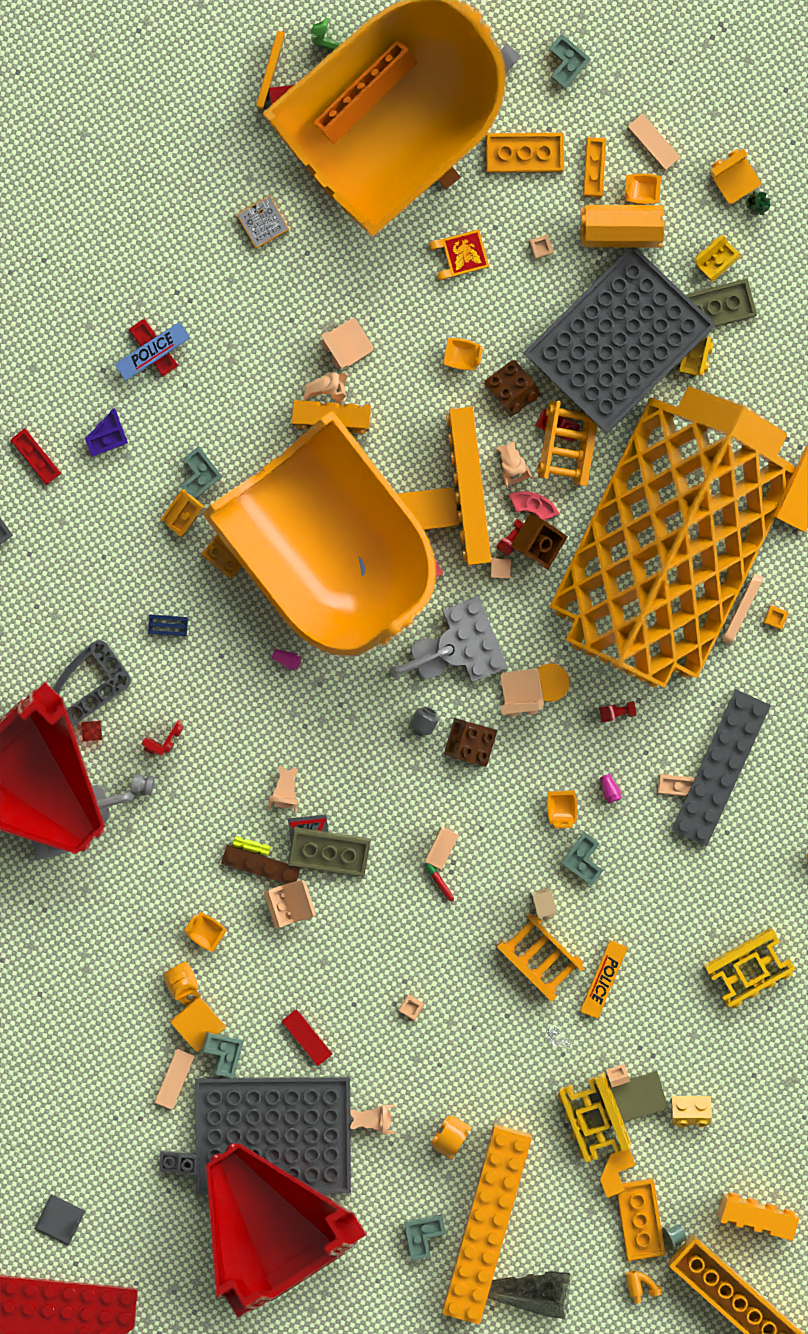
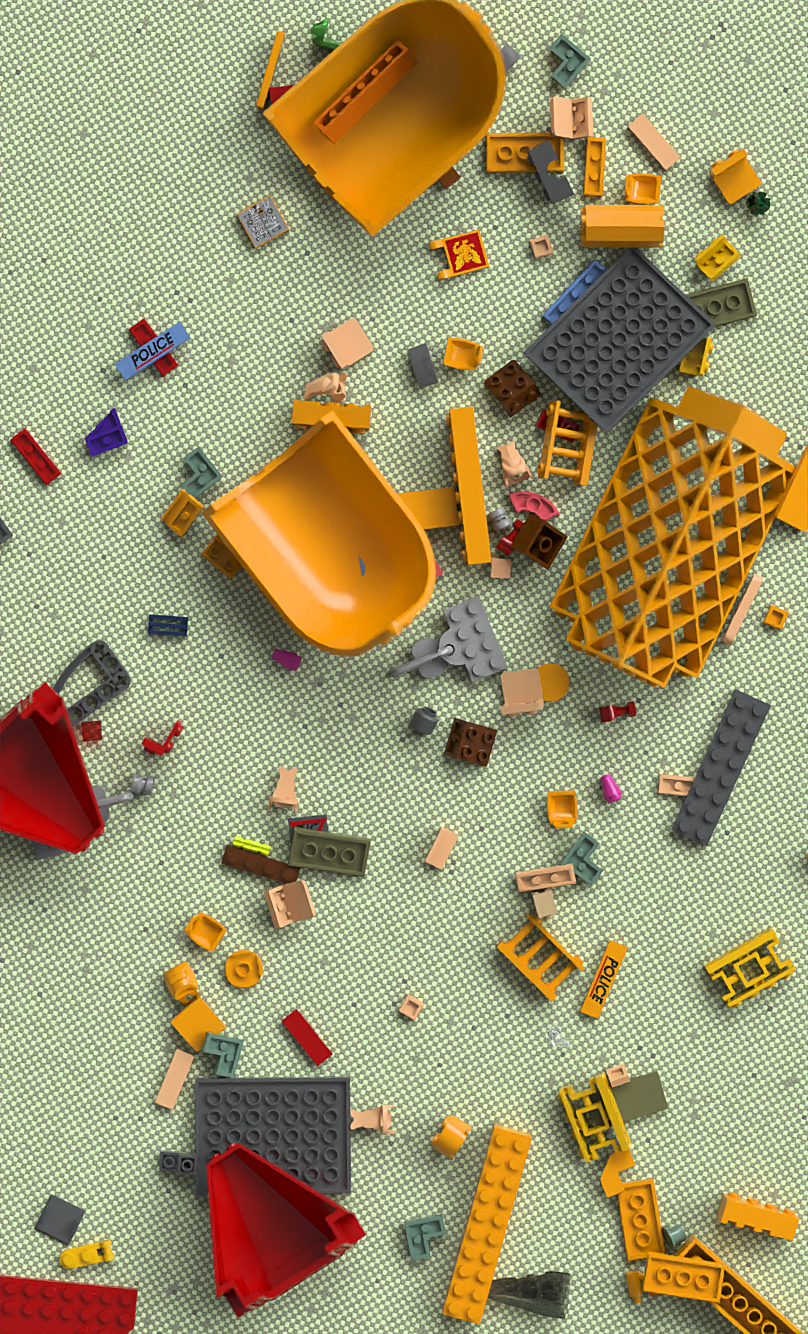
(86, 1254): none -> yellow plate
(243, 968): none -> light orange tile
(423, 366): none -> flat silver slope
(439, 881): red piece -> none
(497, 515): none -> light grey wheel
(545, 878): none -> light nougat tile
(556, 188): none -> dark grey arch
(571, 118): none -> light nougat bracket
(574, 291): none -> medium blue tile
(683, 1277): none -> light orange tile
(691, 1111): yellow bracket -> none

